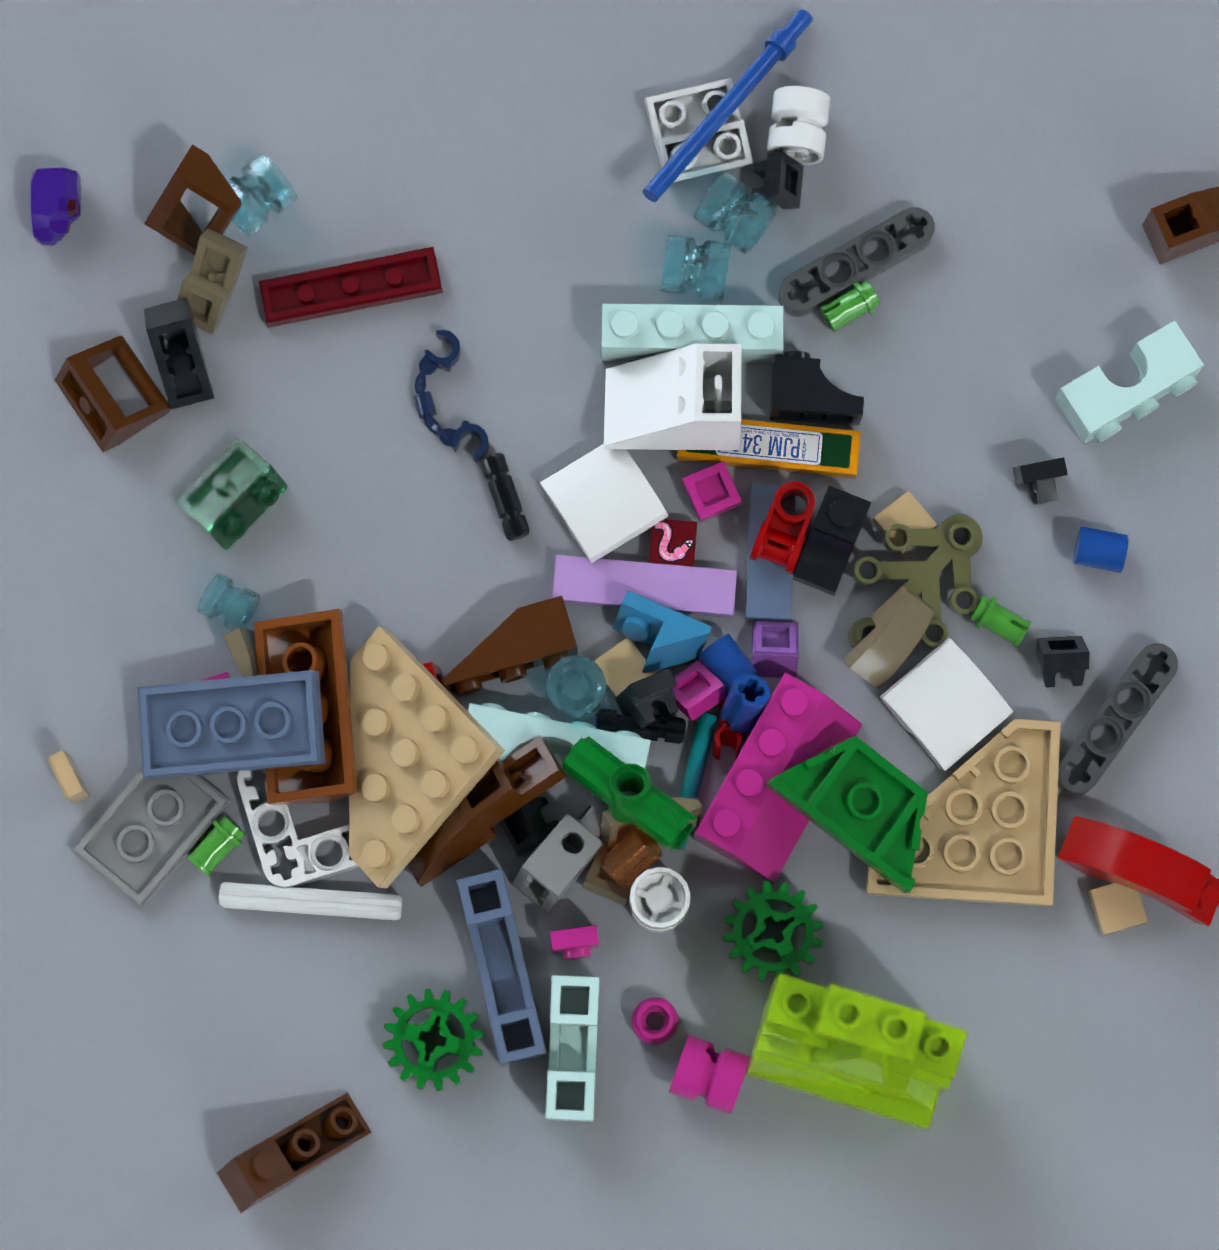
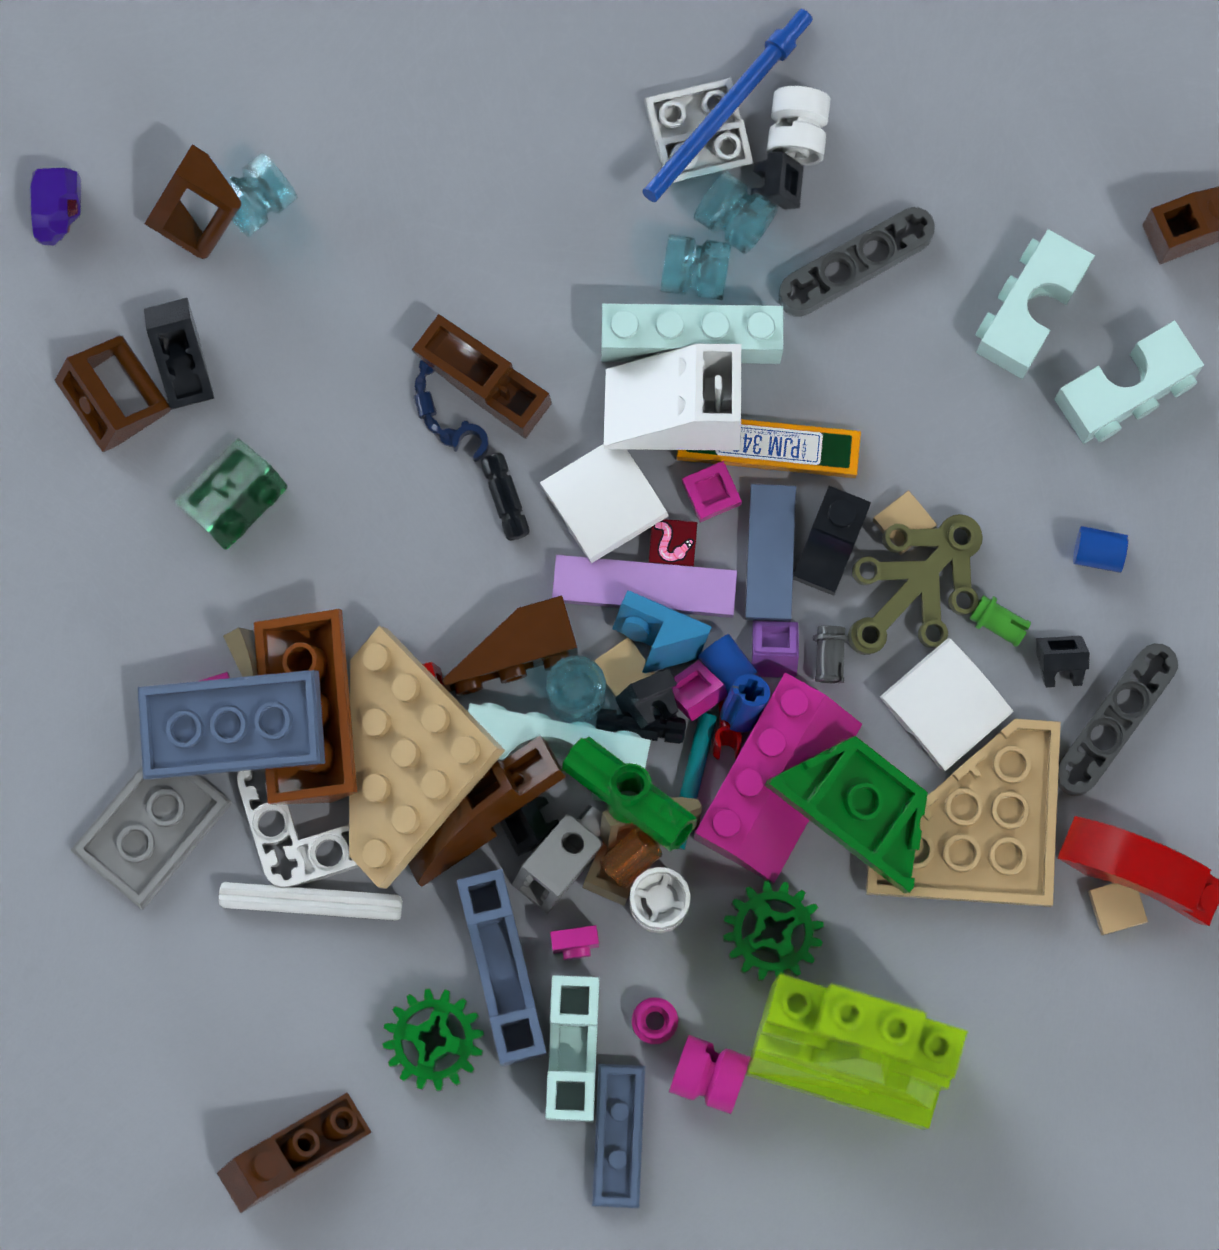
(68, 777): tan tile -> none
(212, 278): dark tan slope -> none
(216, 845): bright green pin -> none
(230, 604): clear light blue wheel -> none
(350, 287): dark red tile -> none
(483, 376): none -> reddish brown slope
(618, 1136): none -> sand blue tile
(783, 534): red piece -> none
(806, 395): black arch -> none
(830, 654): none -> dark grey pin
(850, 306): bright green pin -> none
(897, 631): dark tan slope -> none
(1041, 478): black tile -> none
(1051, 270): none -> light aqua arch

